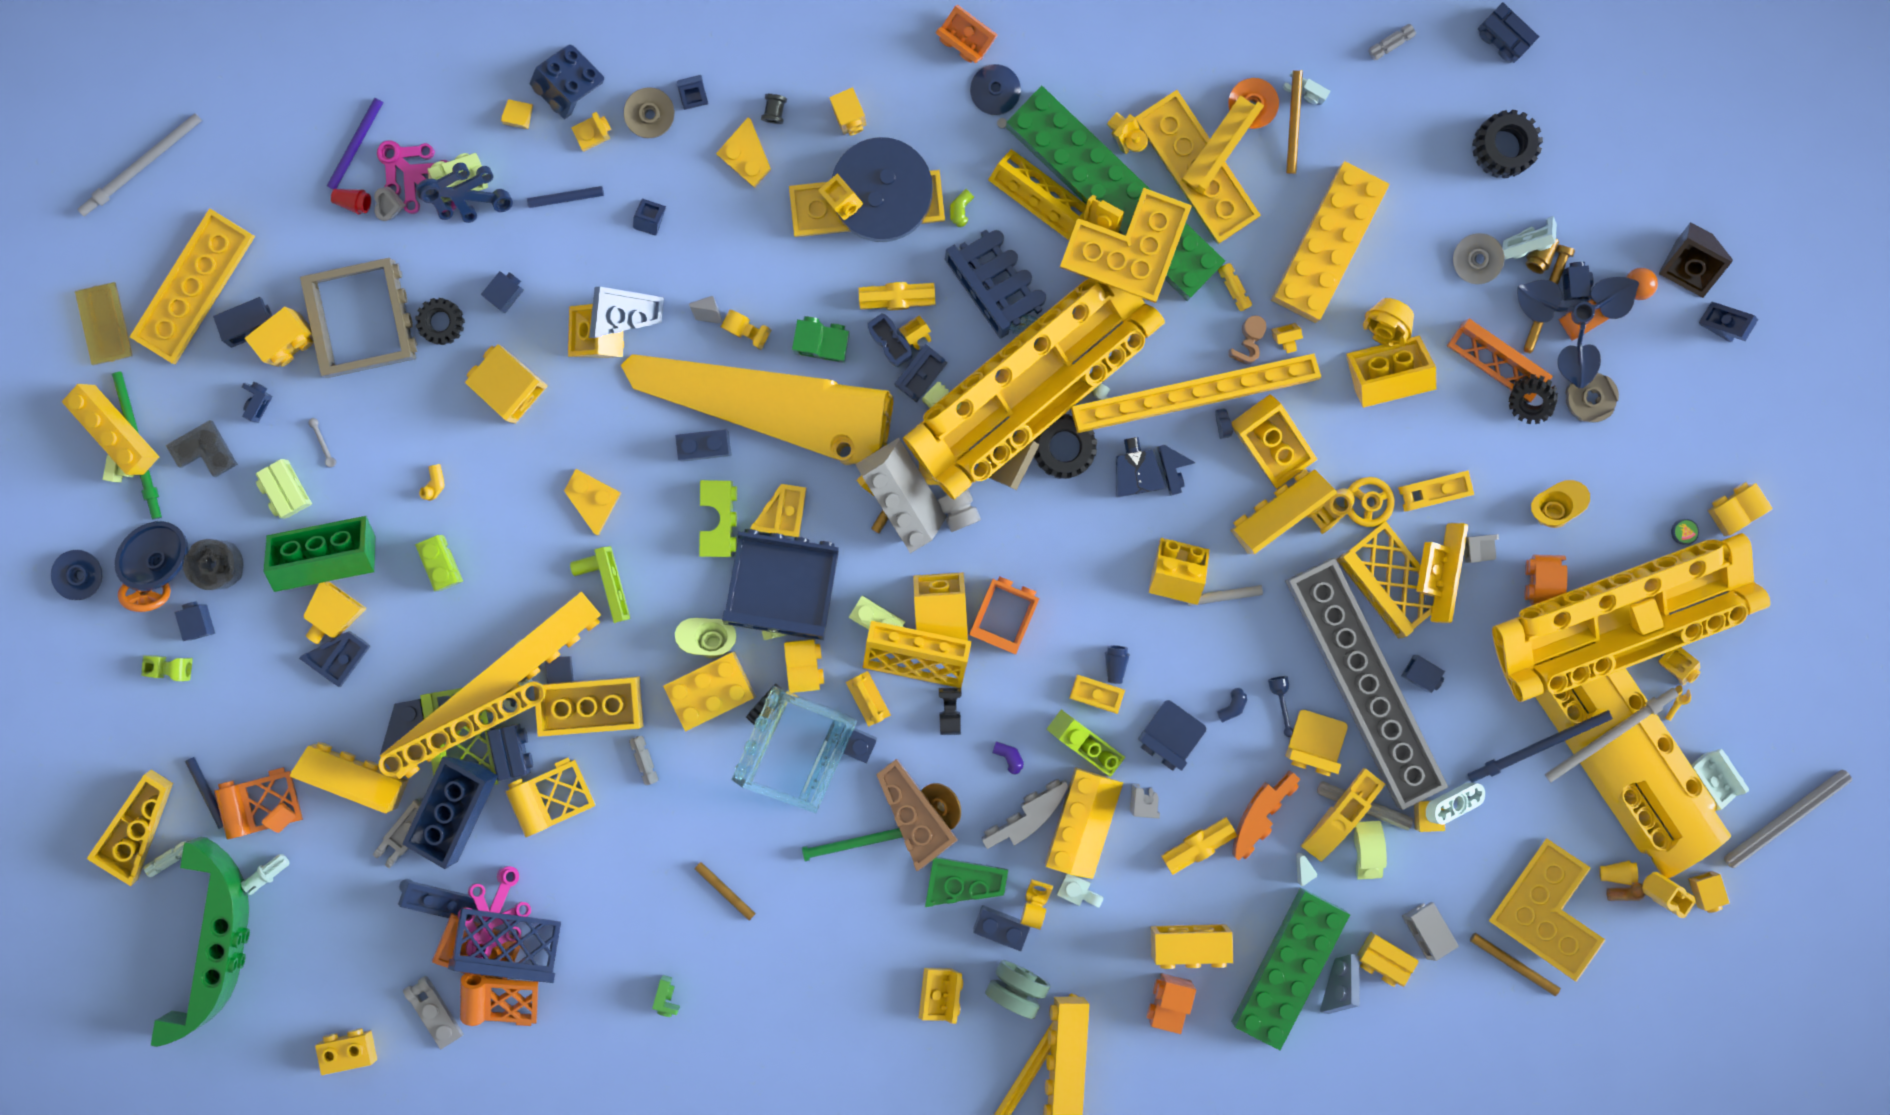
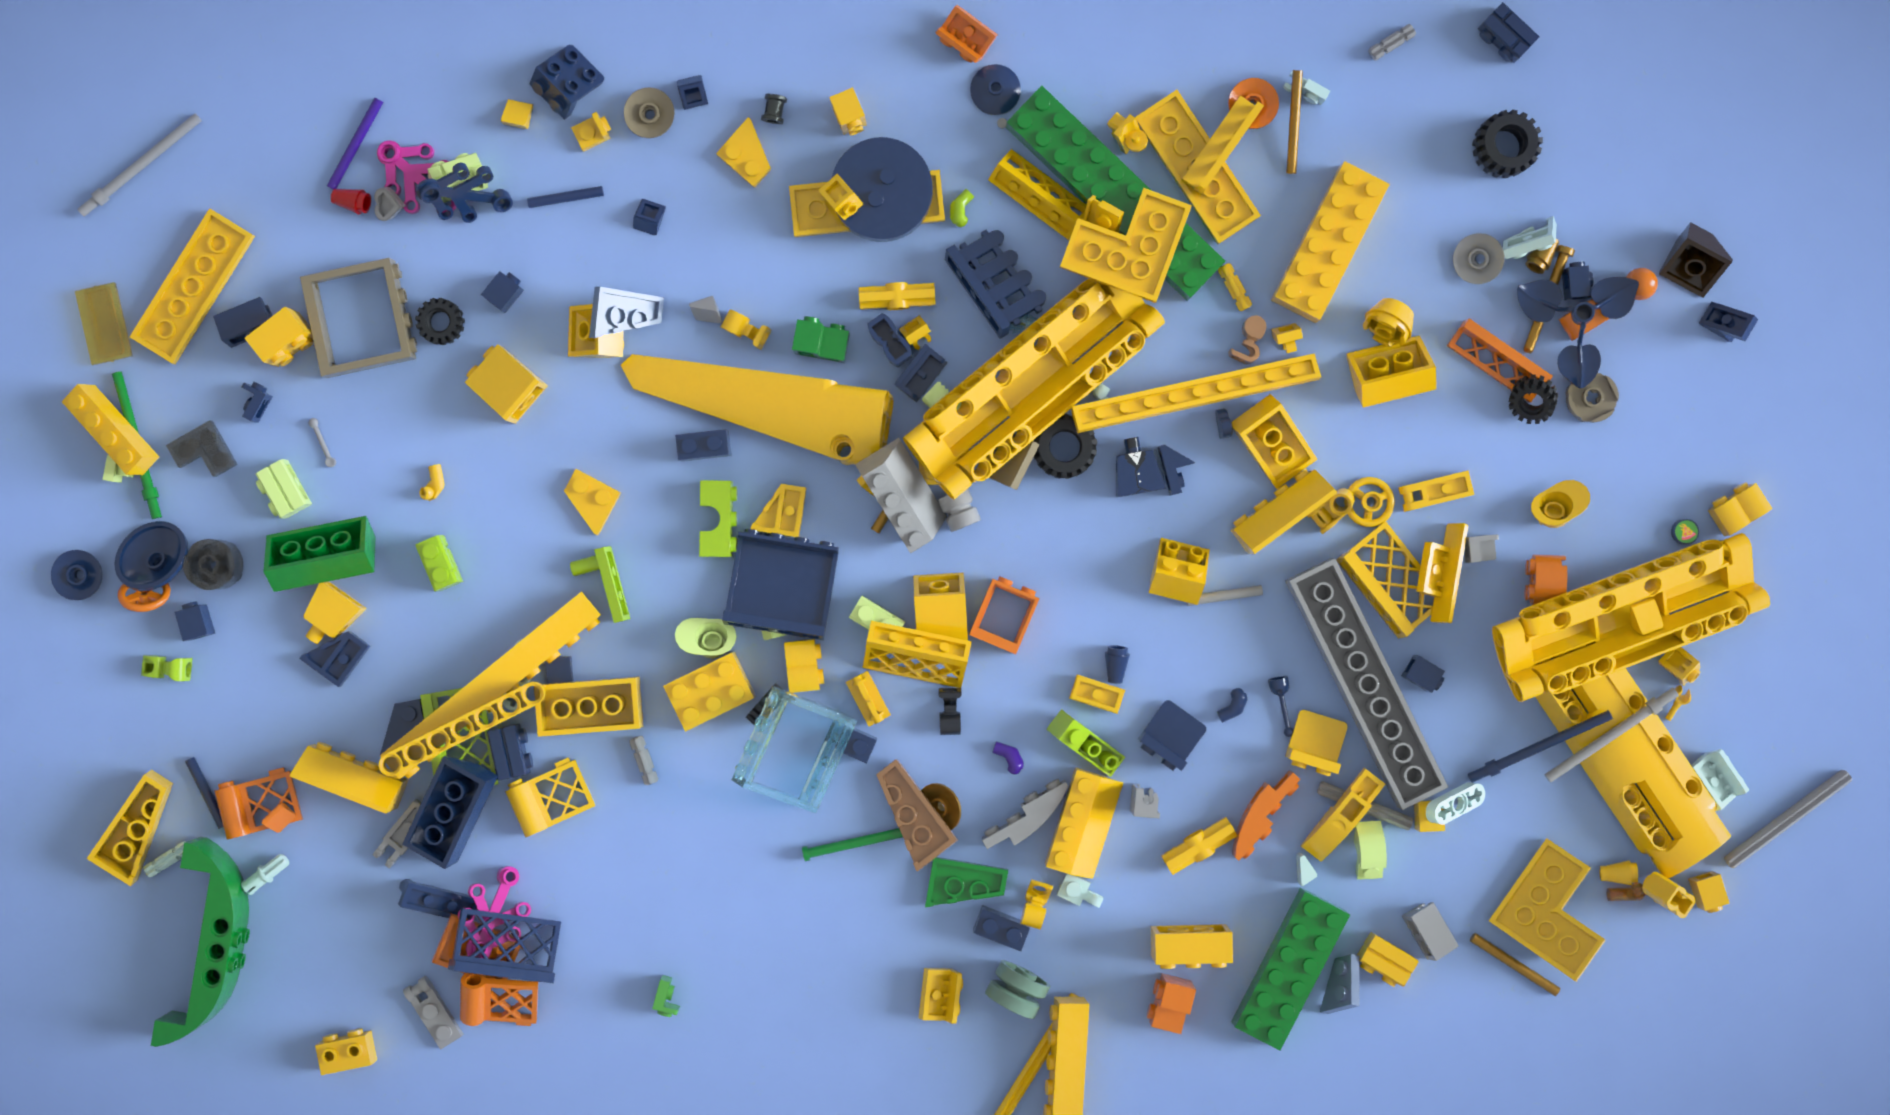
(725, 891): pearl gold bar -> none

